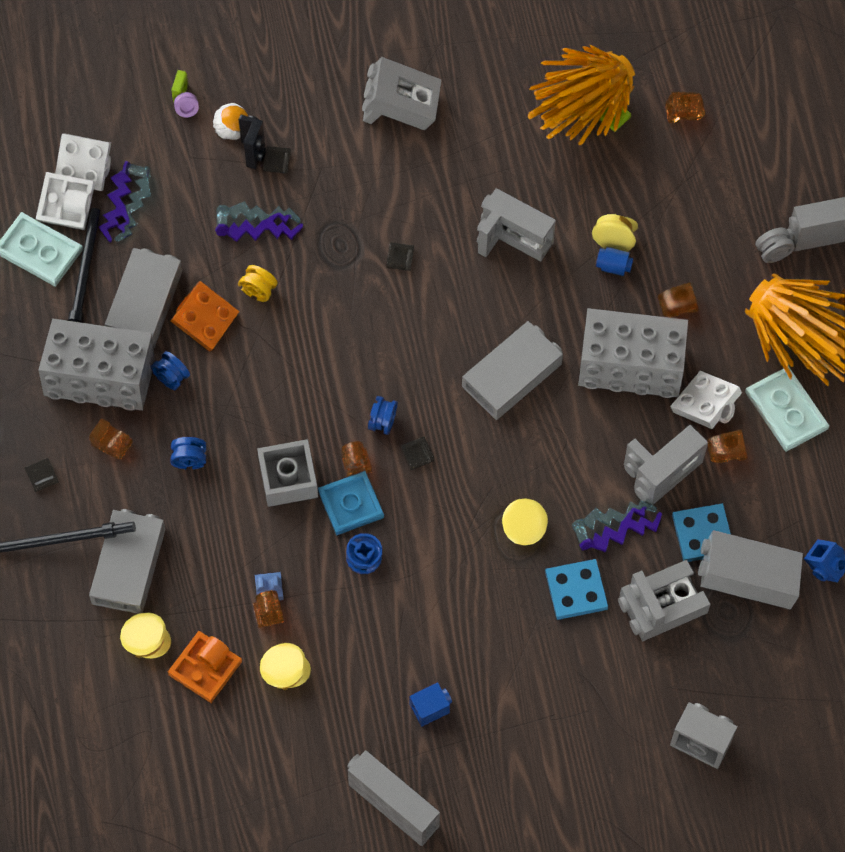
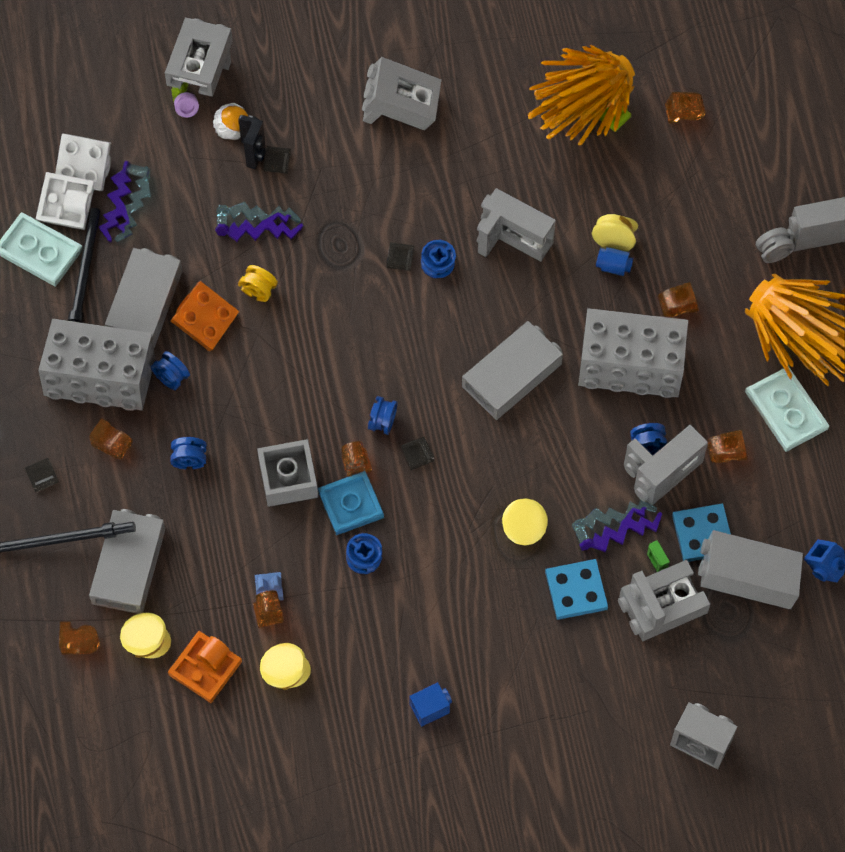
(77, 641): none -> clear orange leg
(199, 48): none -> light grey brick
(393, 797): light grey brick -> none
(438, 257): none -> blue wheel
(650, 436): none -> blue wheel
(657, 556): none -> bright green tile
(707, 400): white plate -> none

